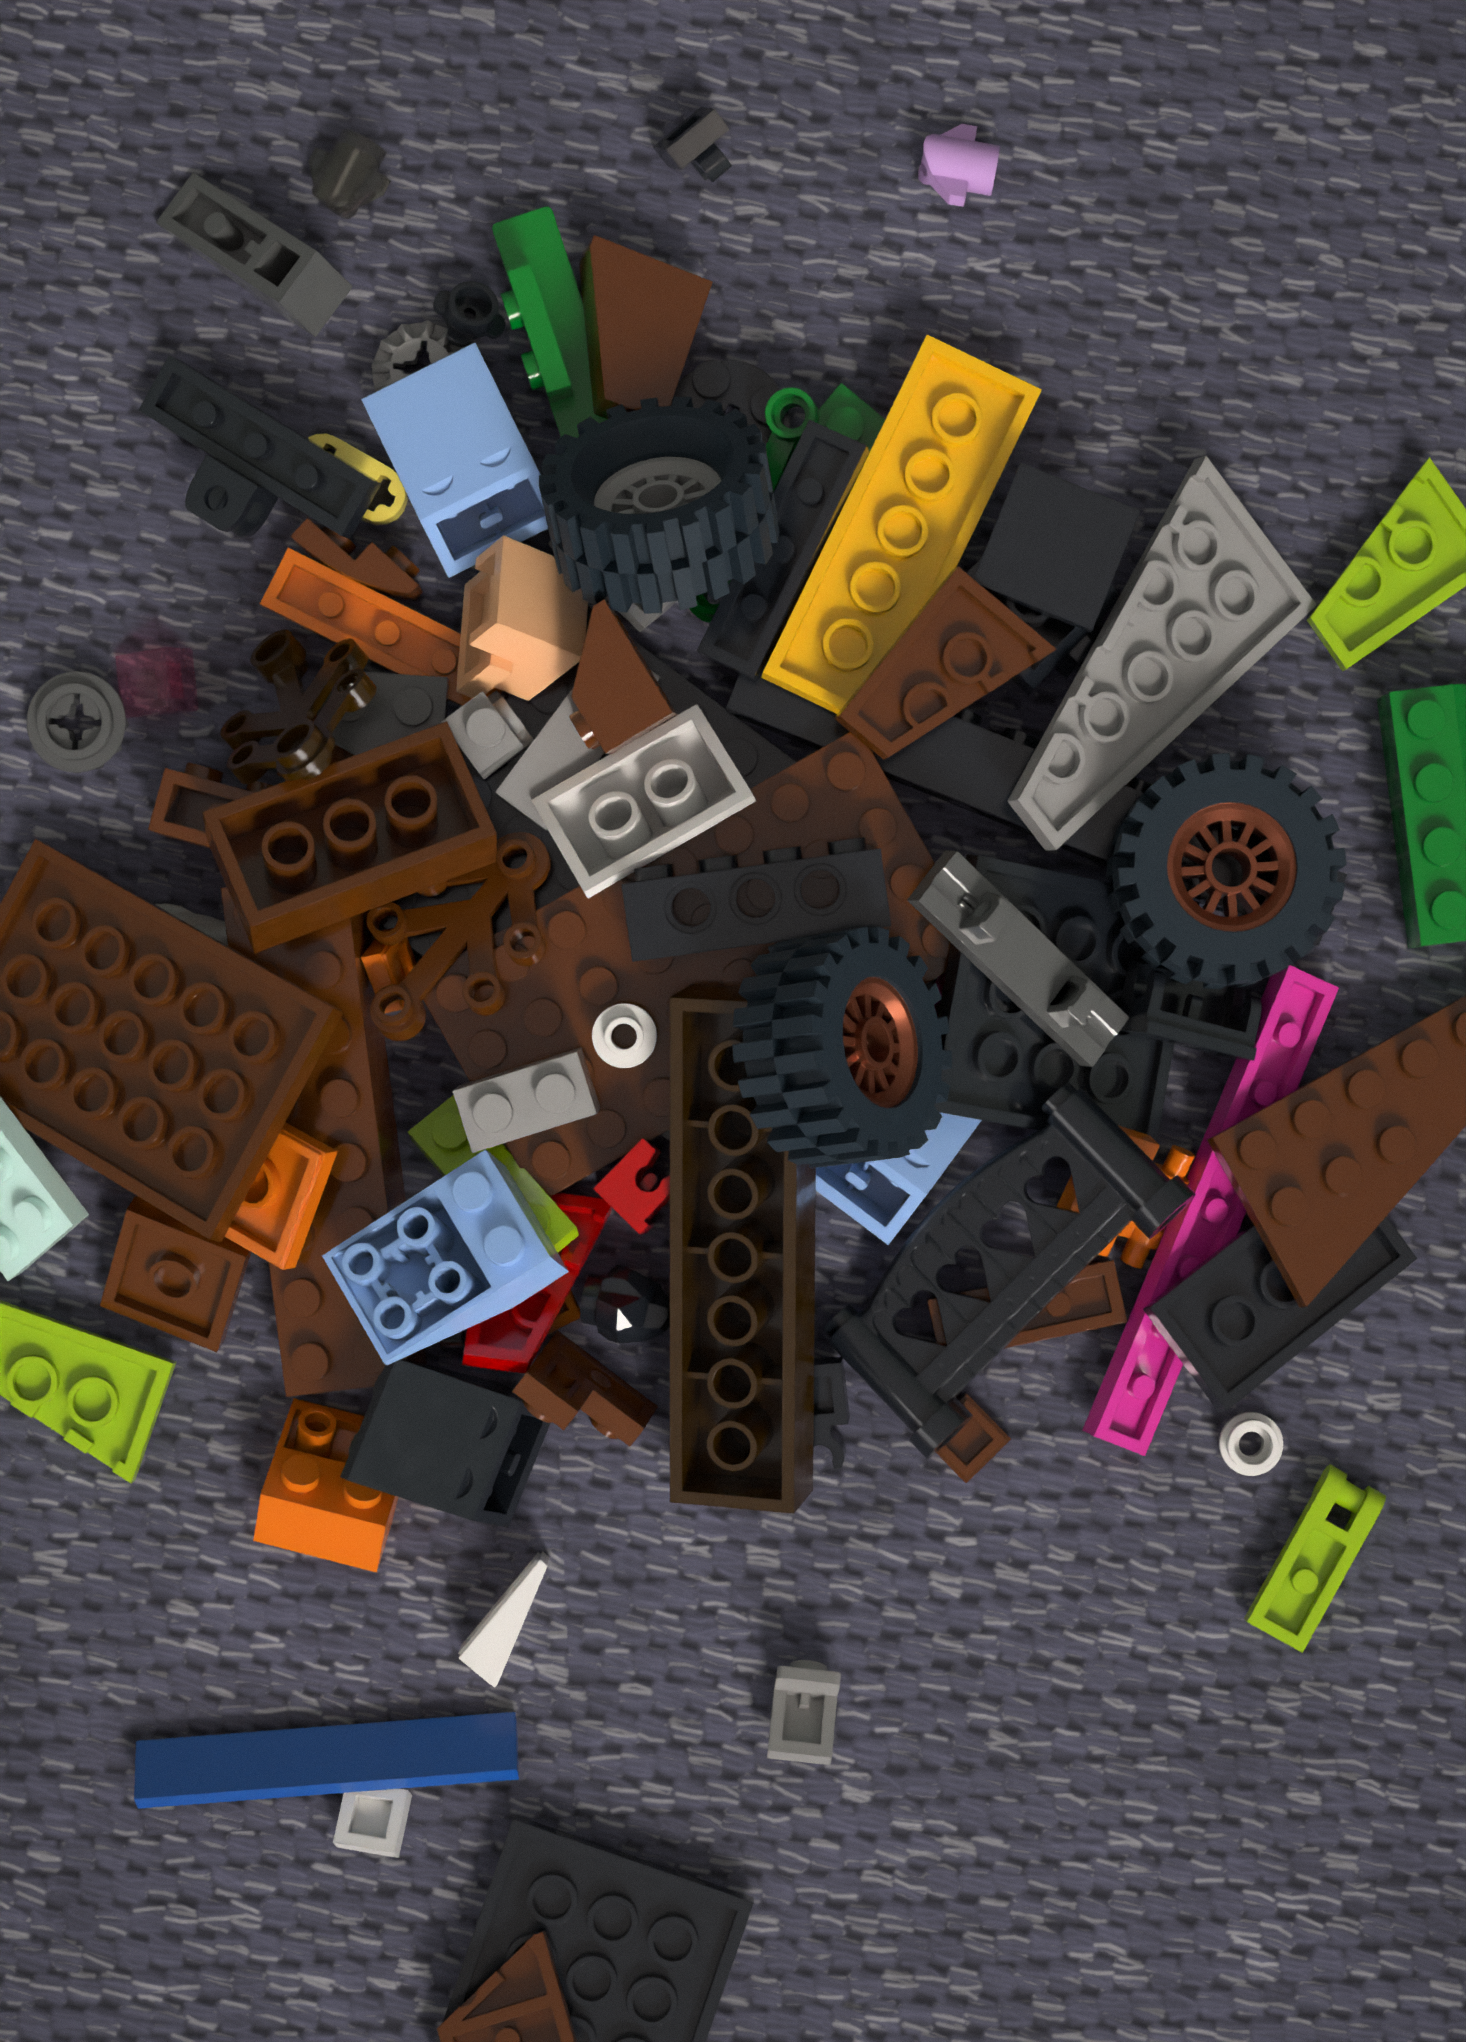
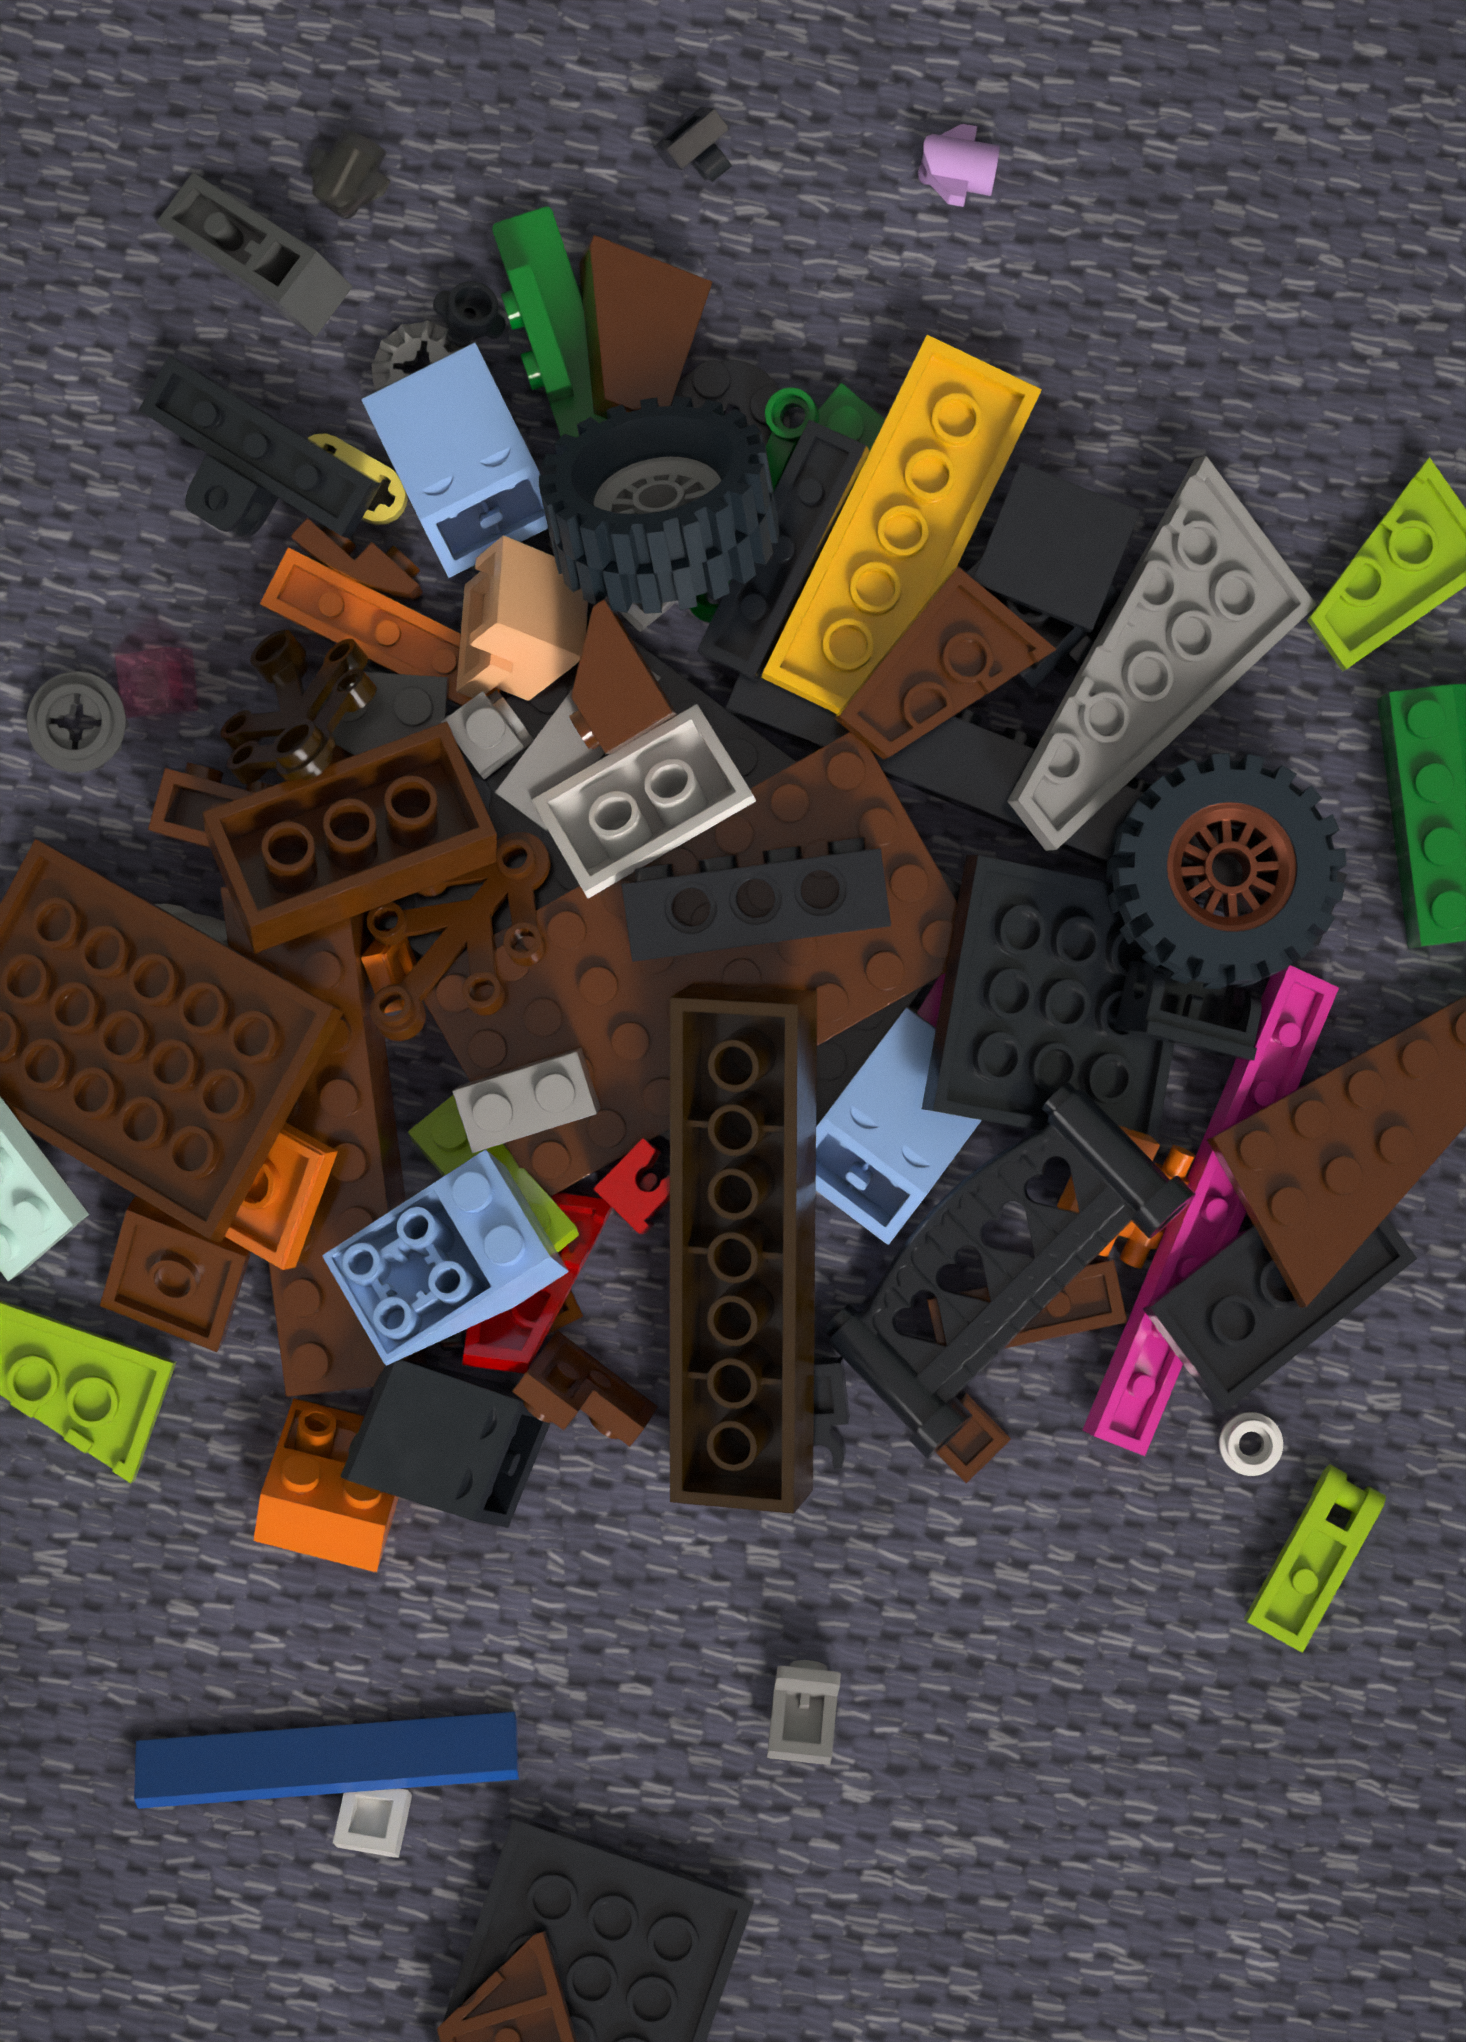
(494, 1637): white slope -> none
(625, 1306): black rock -> none
(633, 1016): white plate -> none
(842, 1047): black wheel -> none
(1017, 958): dark grey hinge -> none

